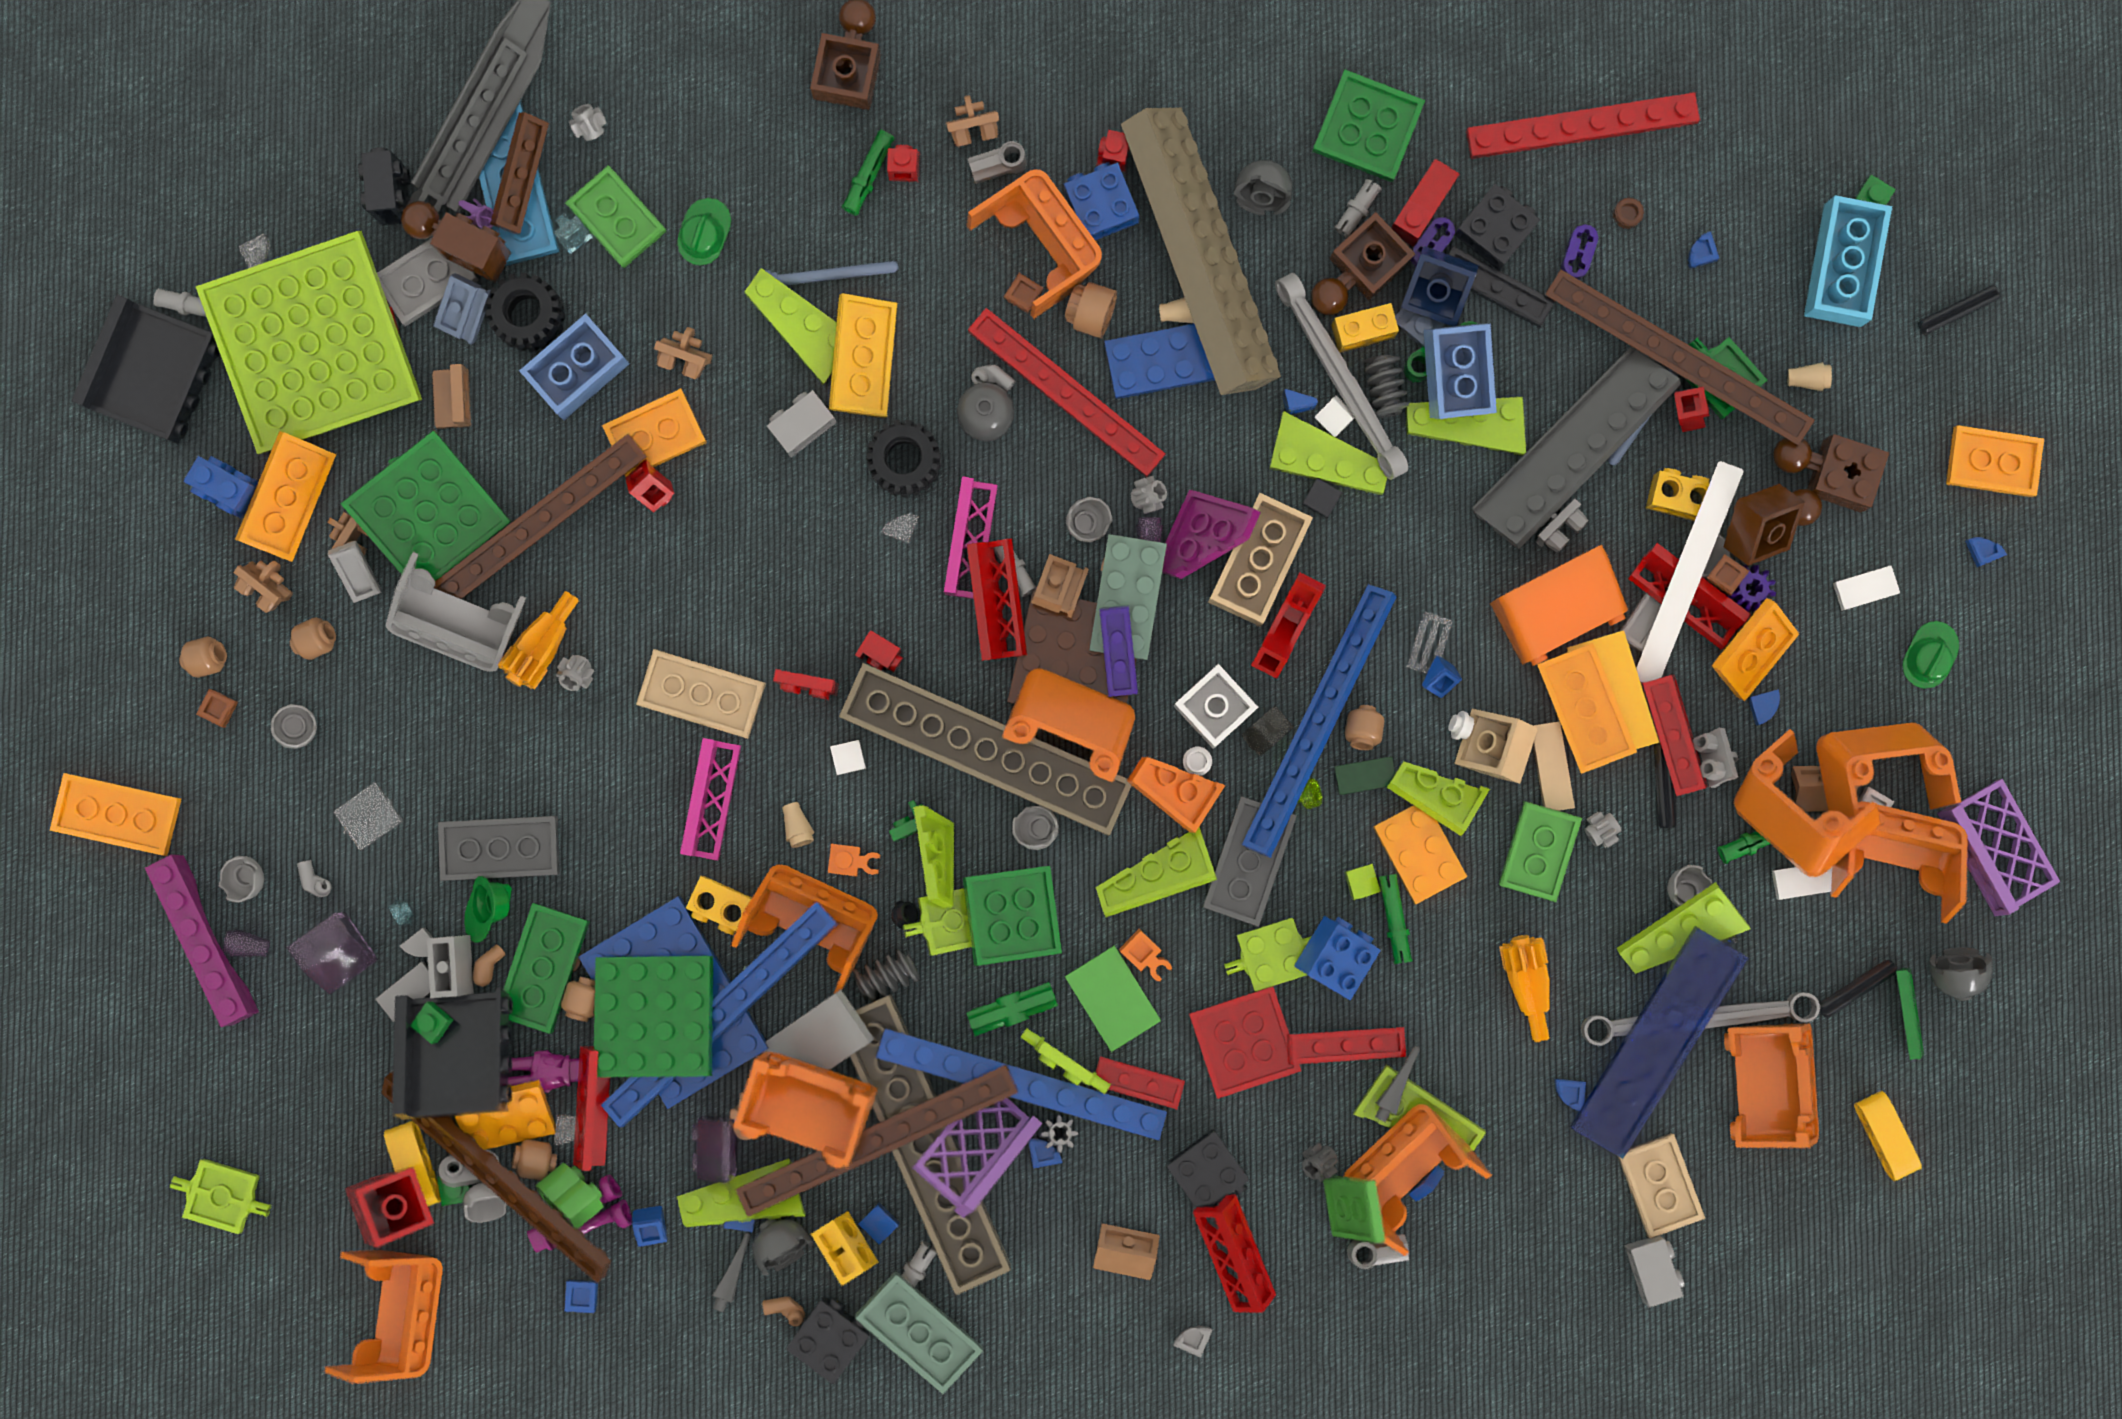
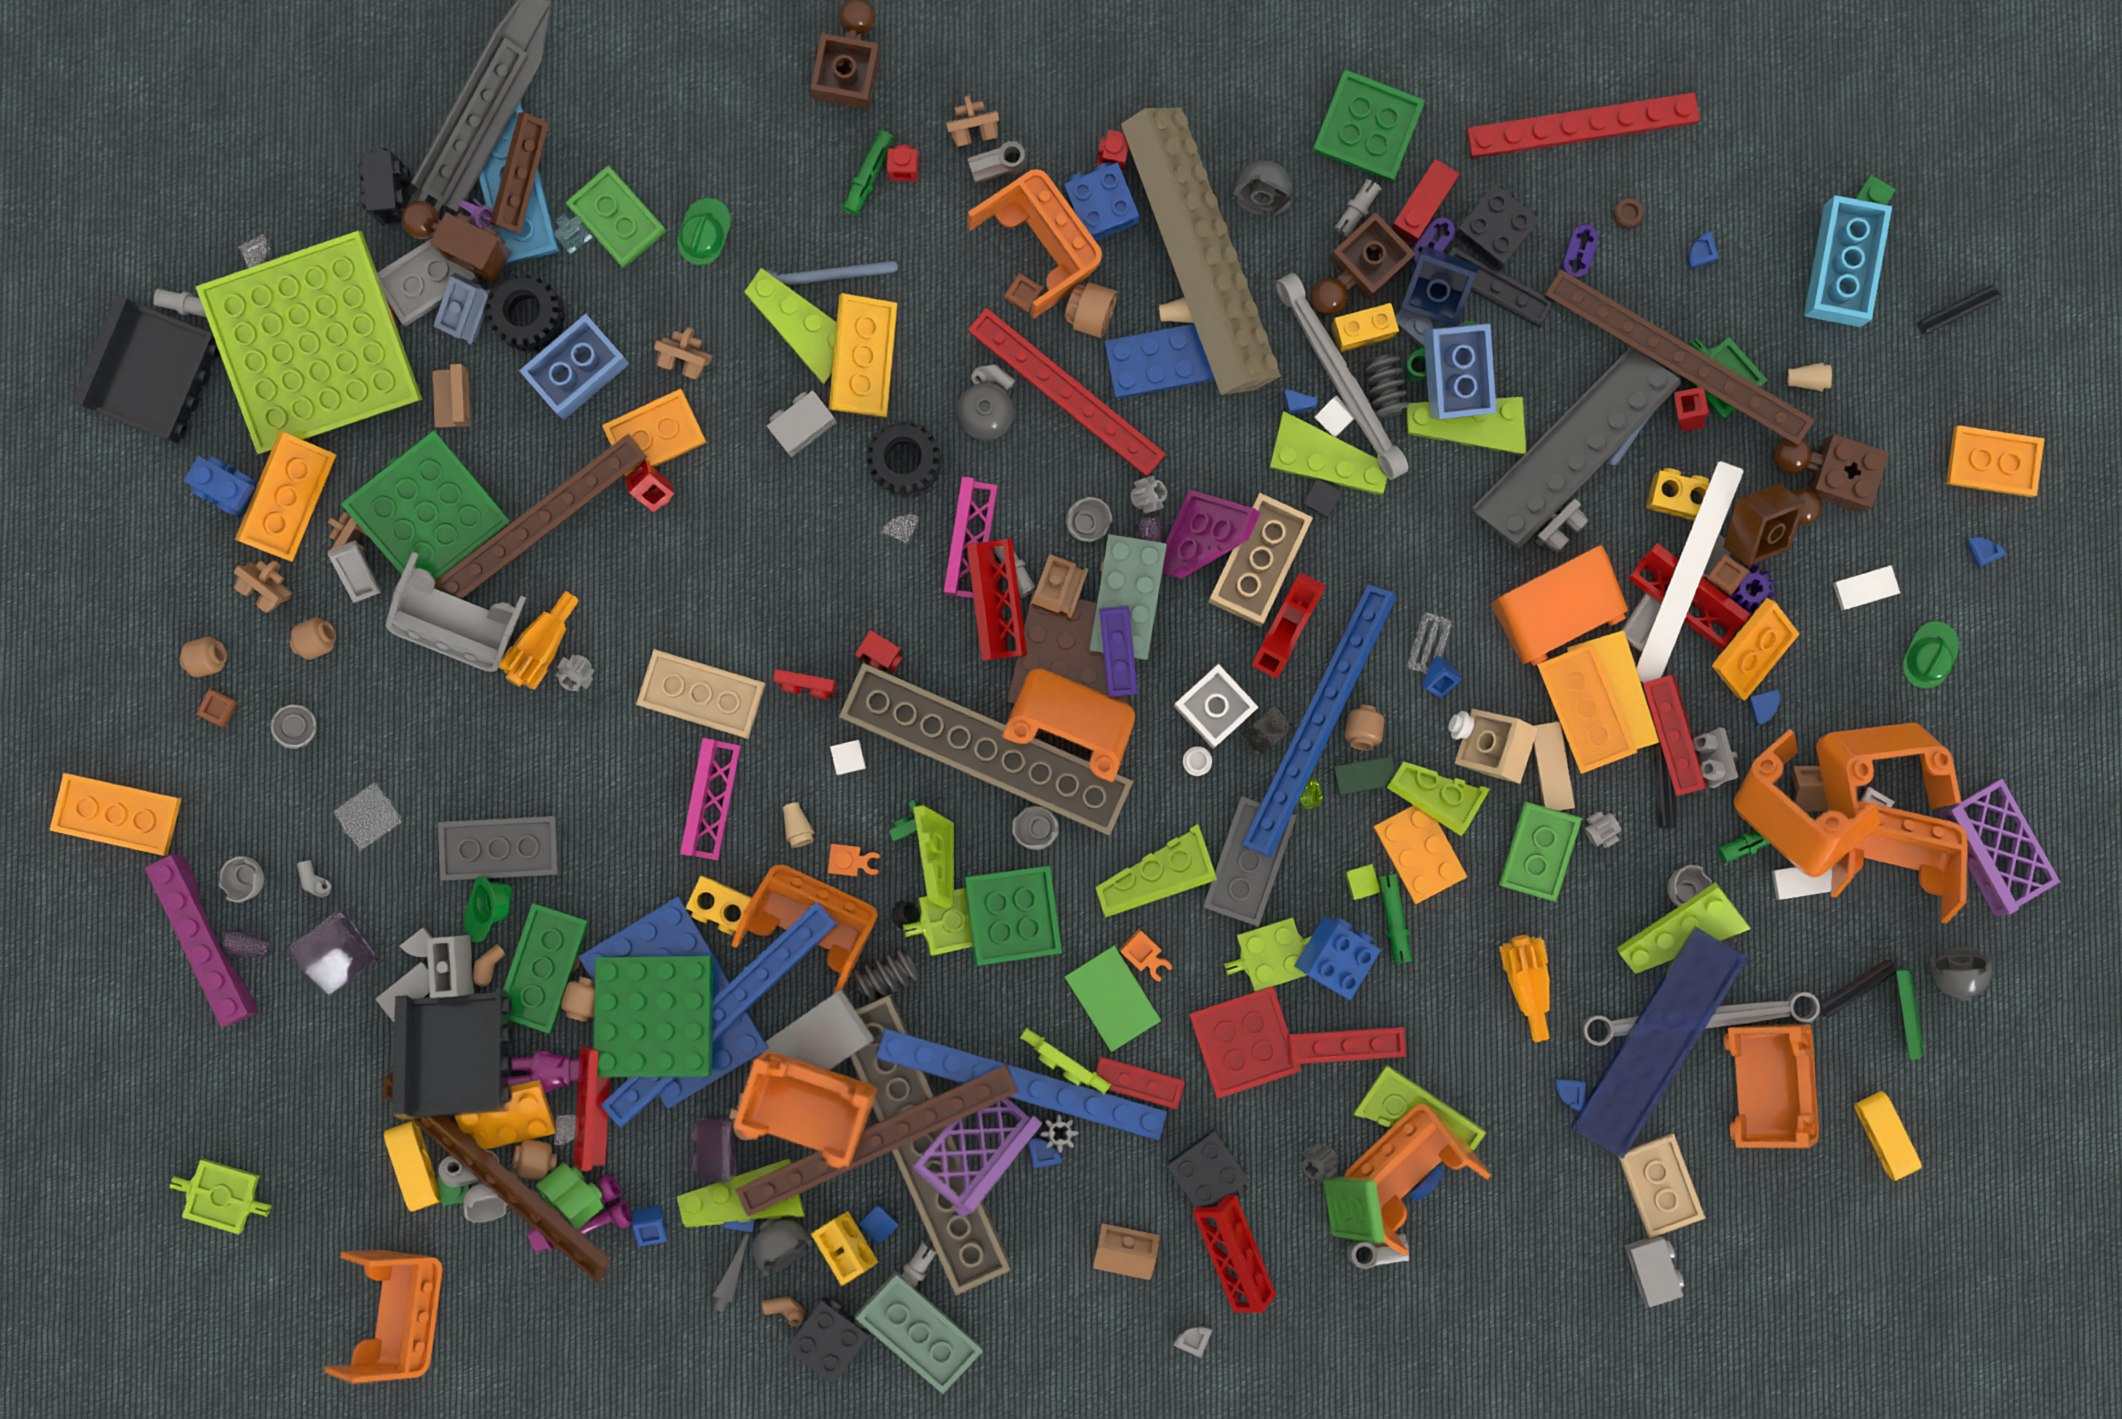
(389, 1206): red slope -> none
(401, 912): clear light blue plate -> none
(431, 1022): green plate -> none
(581, 1296): blue plate -> none
(587, 122): light grey gear -> none
(1012, 1009): green piece -> none
(1176, 792): orange wing -> none
(1392, 1095): dark grey piece -> none

